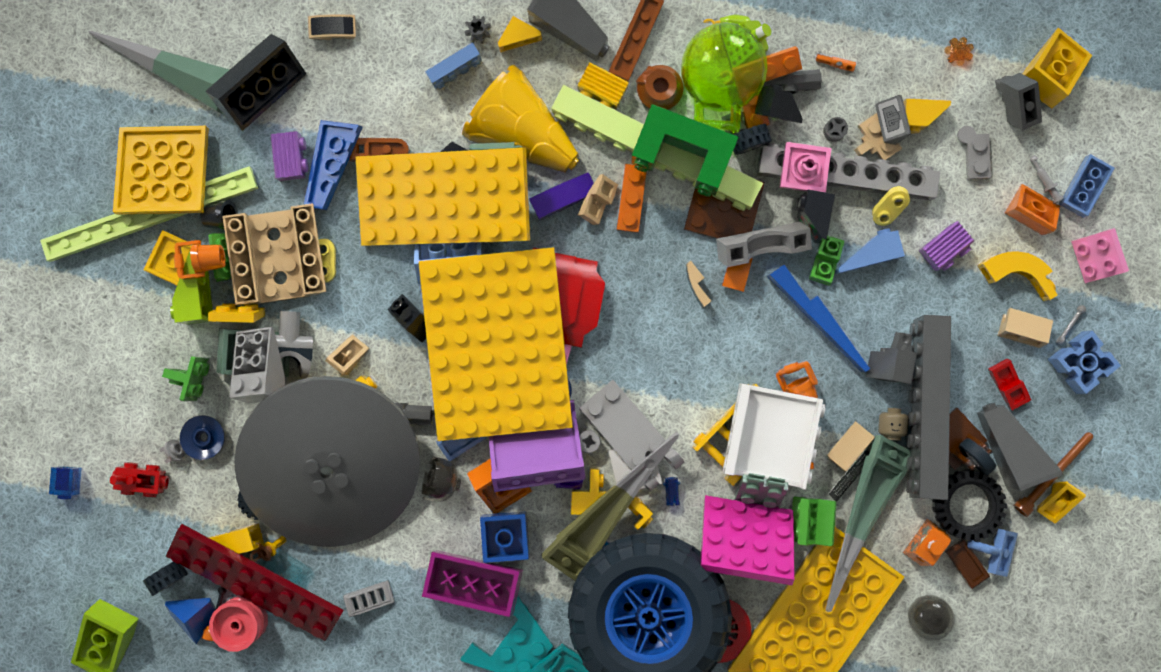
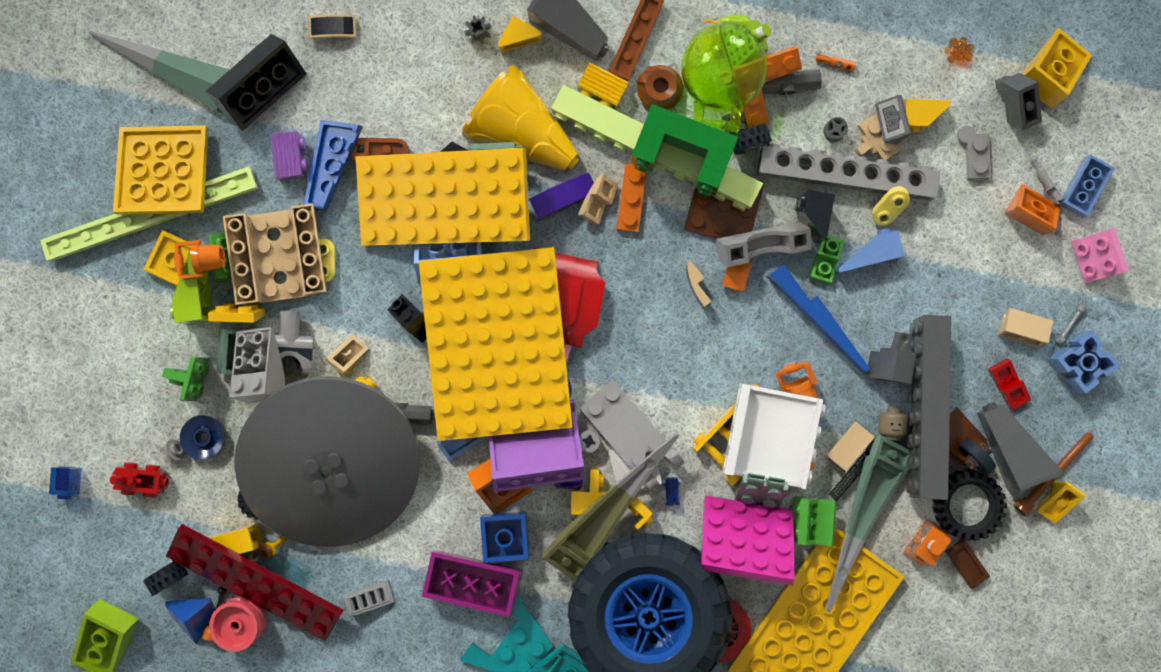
(214, 214): black piece -> none
(440, 480): clear smoke cylinder -> none
(453, 66): medium blue piece -> none
(777, 104): black slope -> none
(805, 167): bright pink plate -> none
(931, 617): clear smoke cylinder -> none
(946, 246): medium lavender brick -> none
(1000, 553): medium blue plate -> none
(1021, 263): yellow arch -> none

